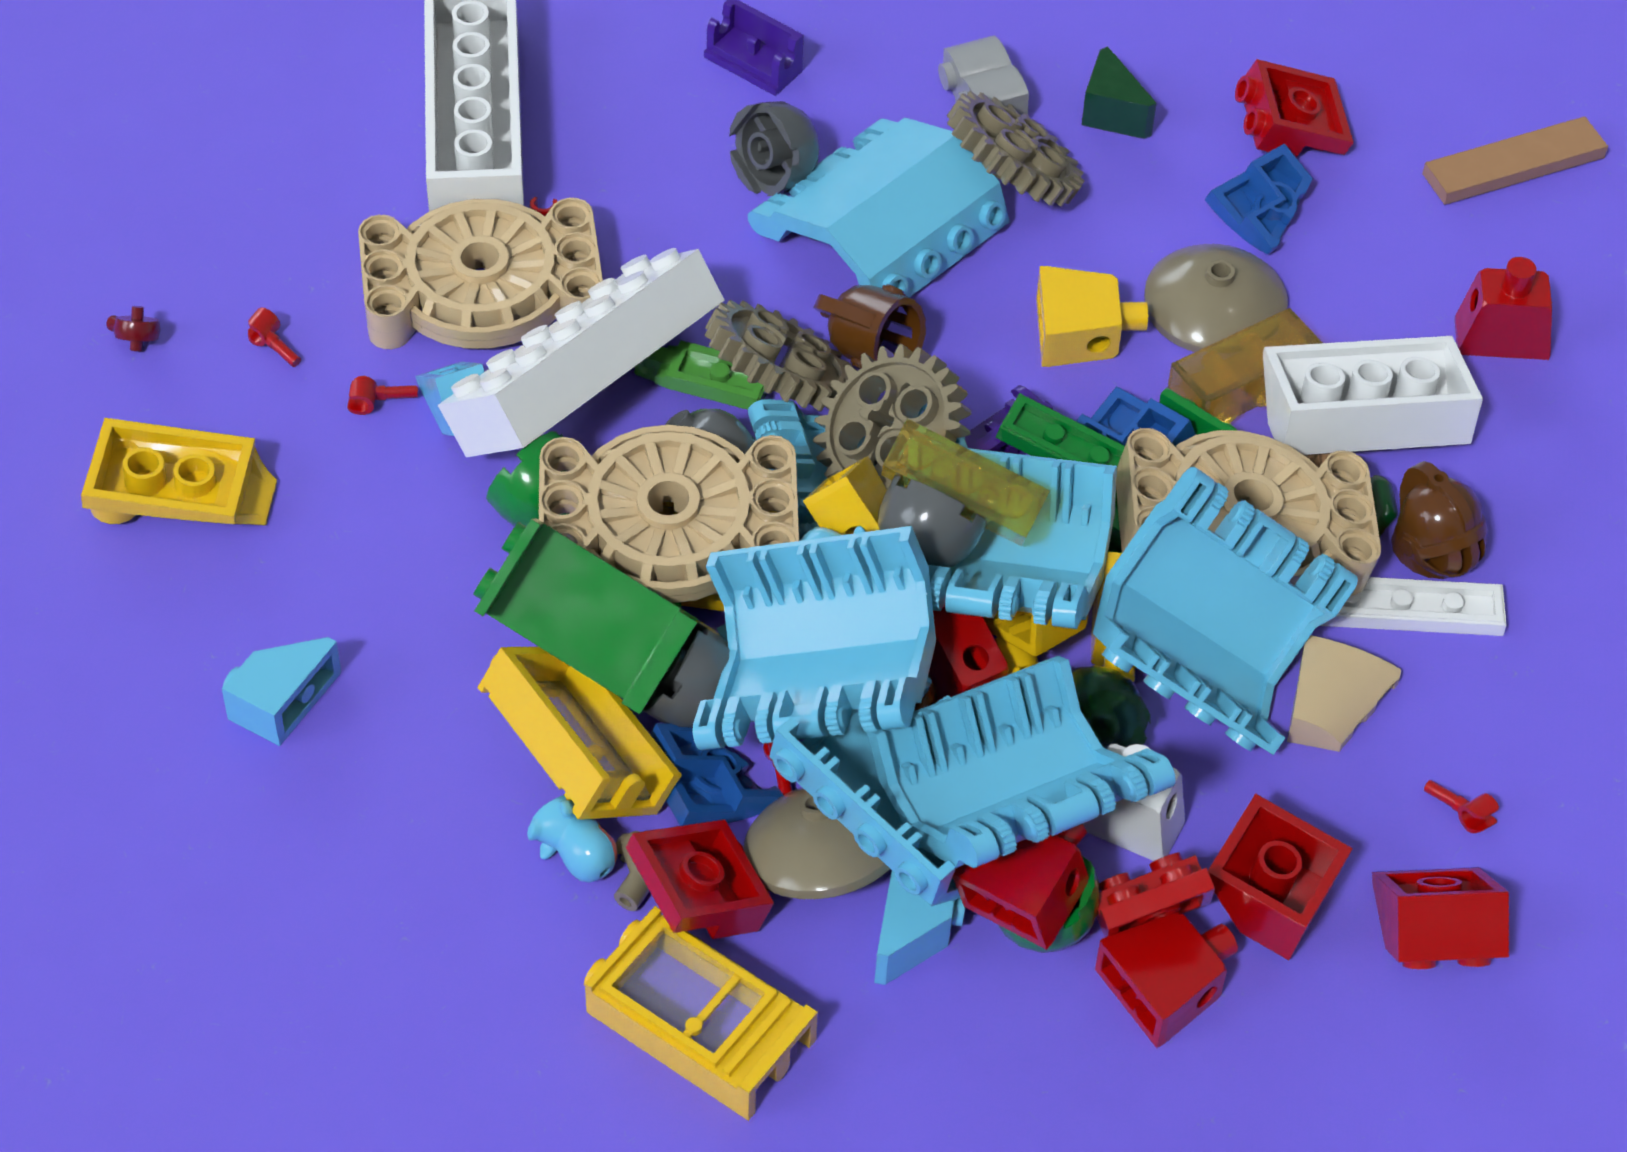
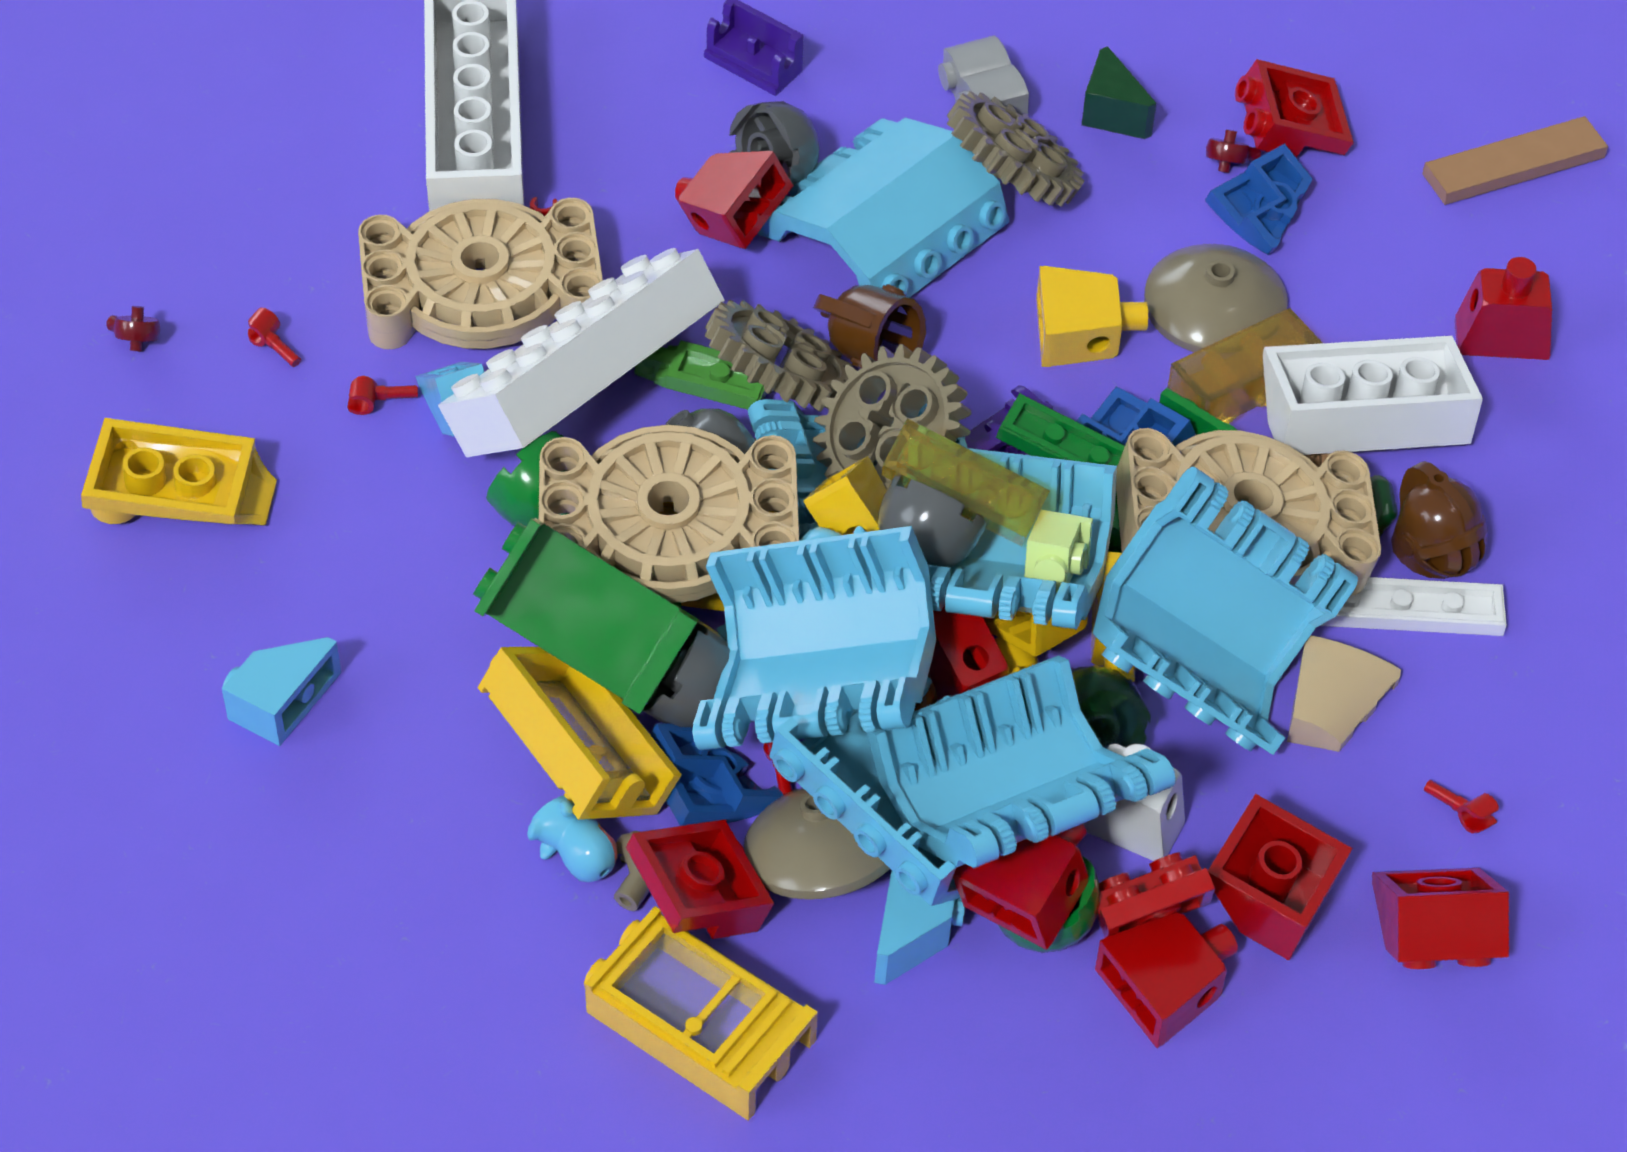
(733, 195): none -> torso
(1058, 547): none -> yellowish green brick
(1230, 151): none -> dark red piece

